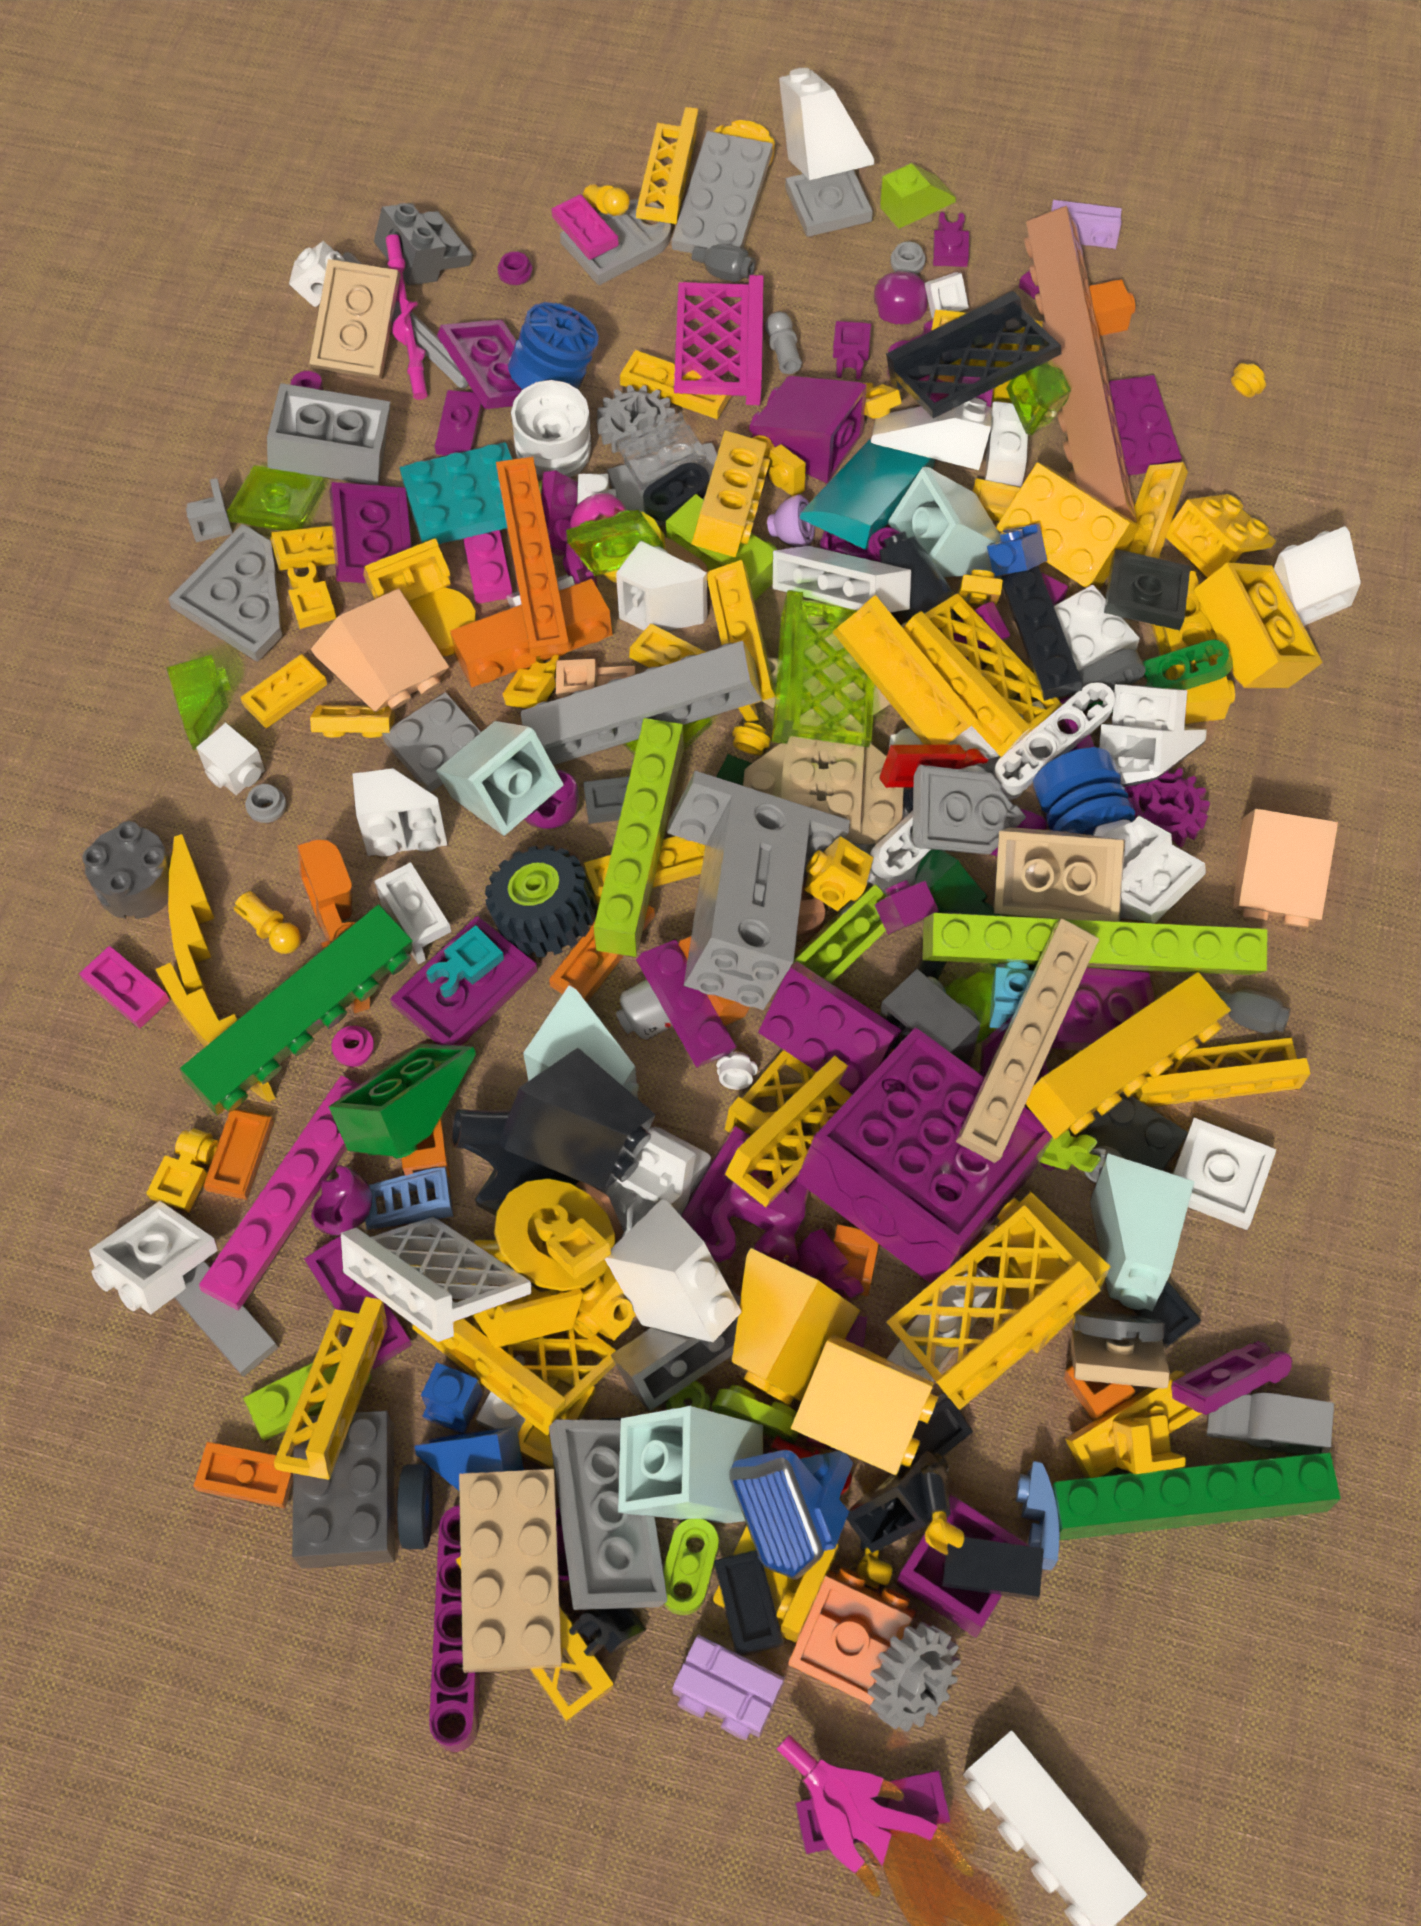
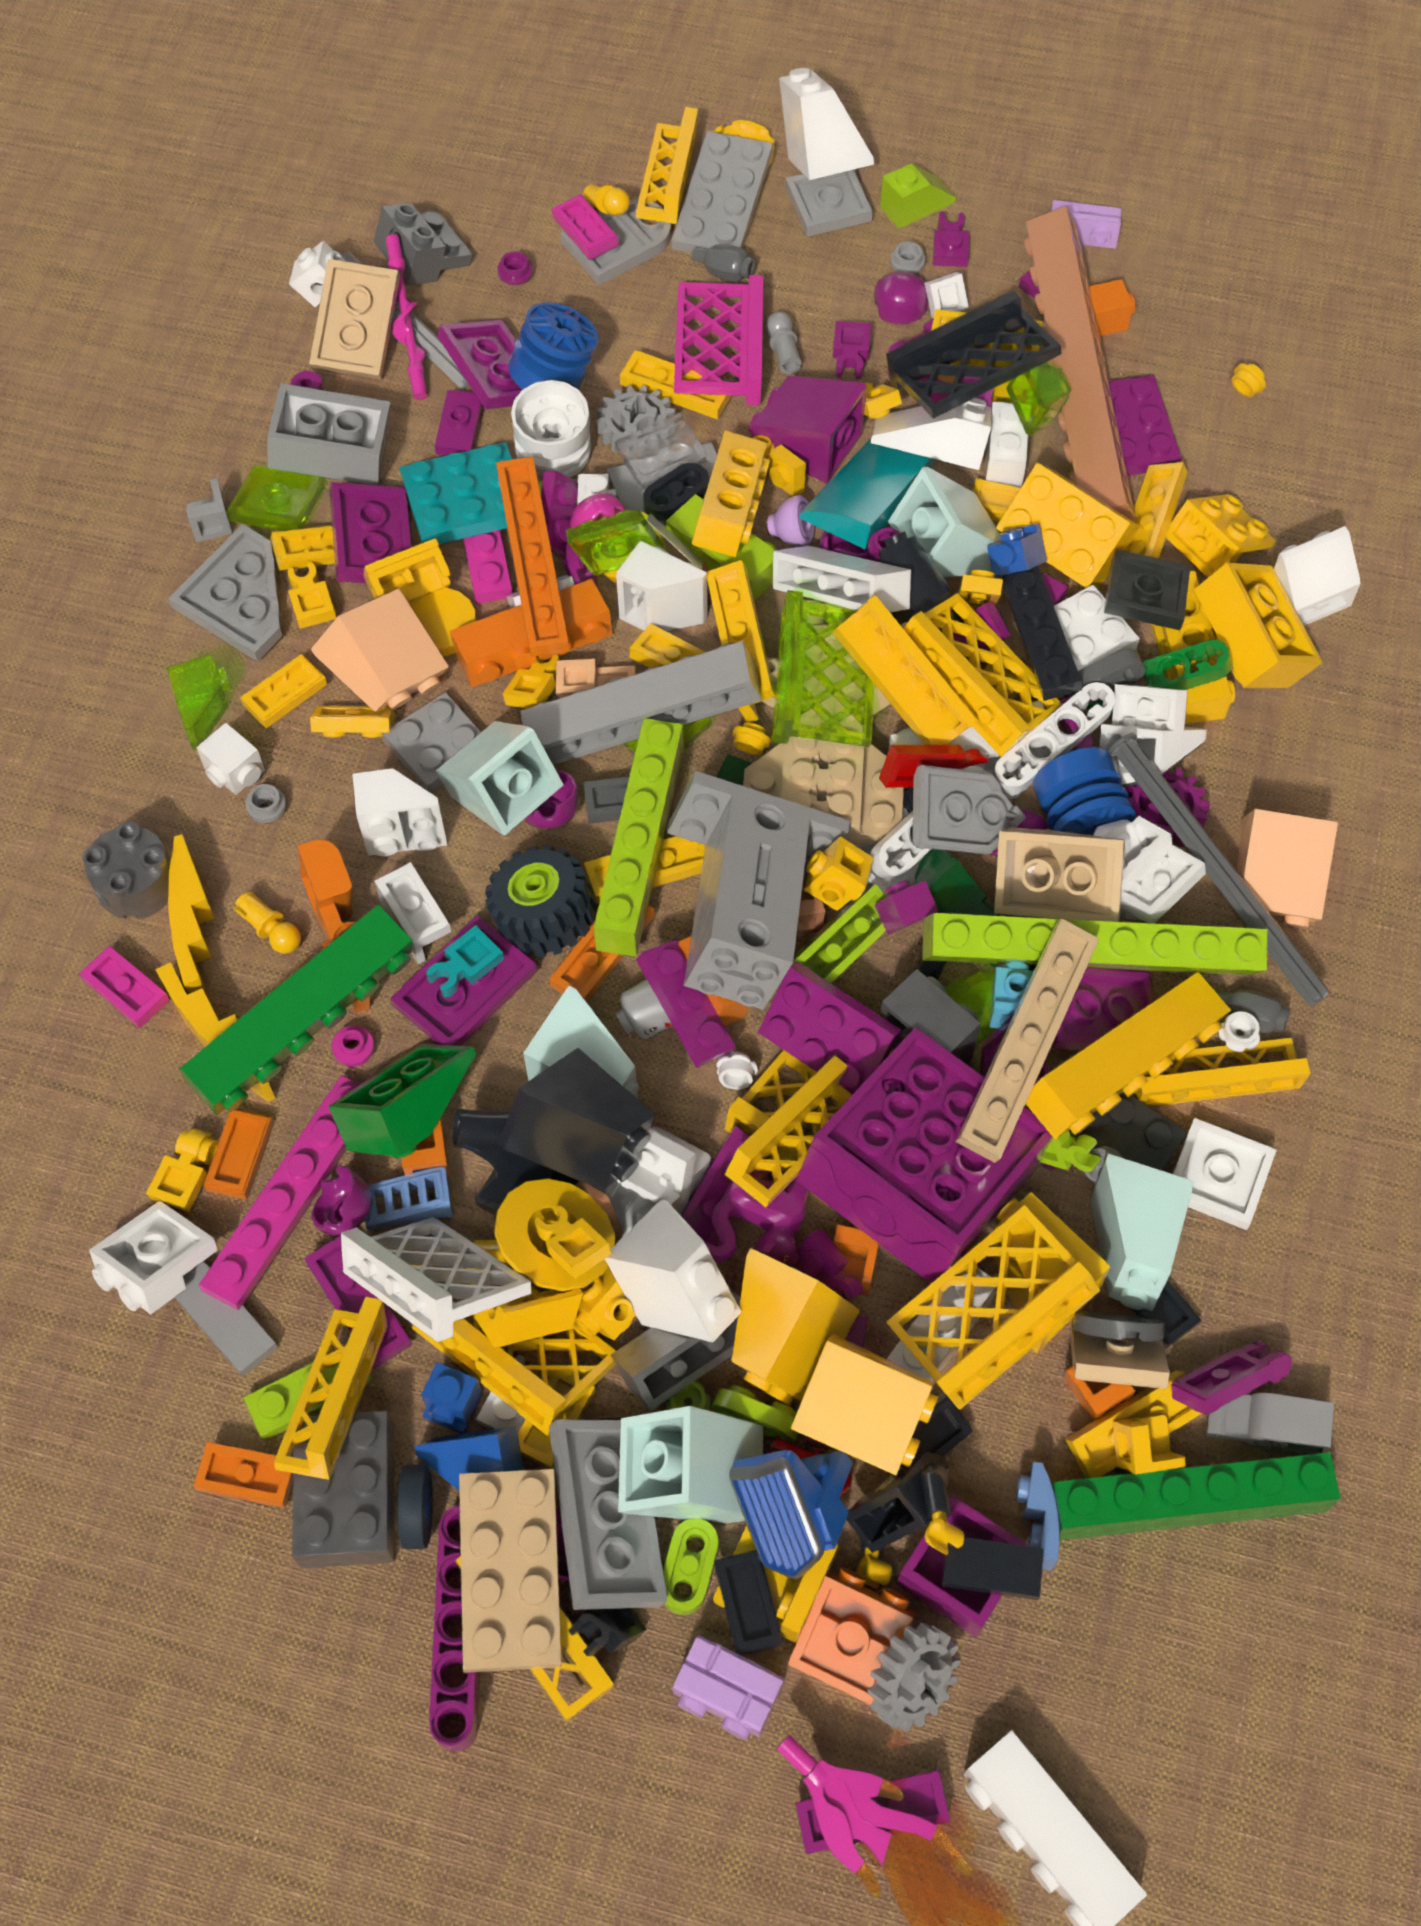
(674, 541): none -> white sticker
(1219, 868): none -> dark grey axle
(1247, 1024): none -> white plate

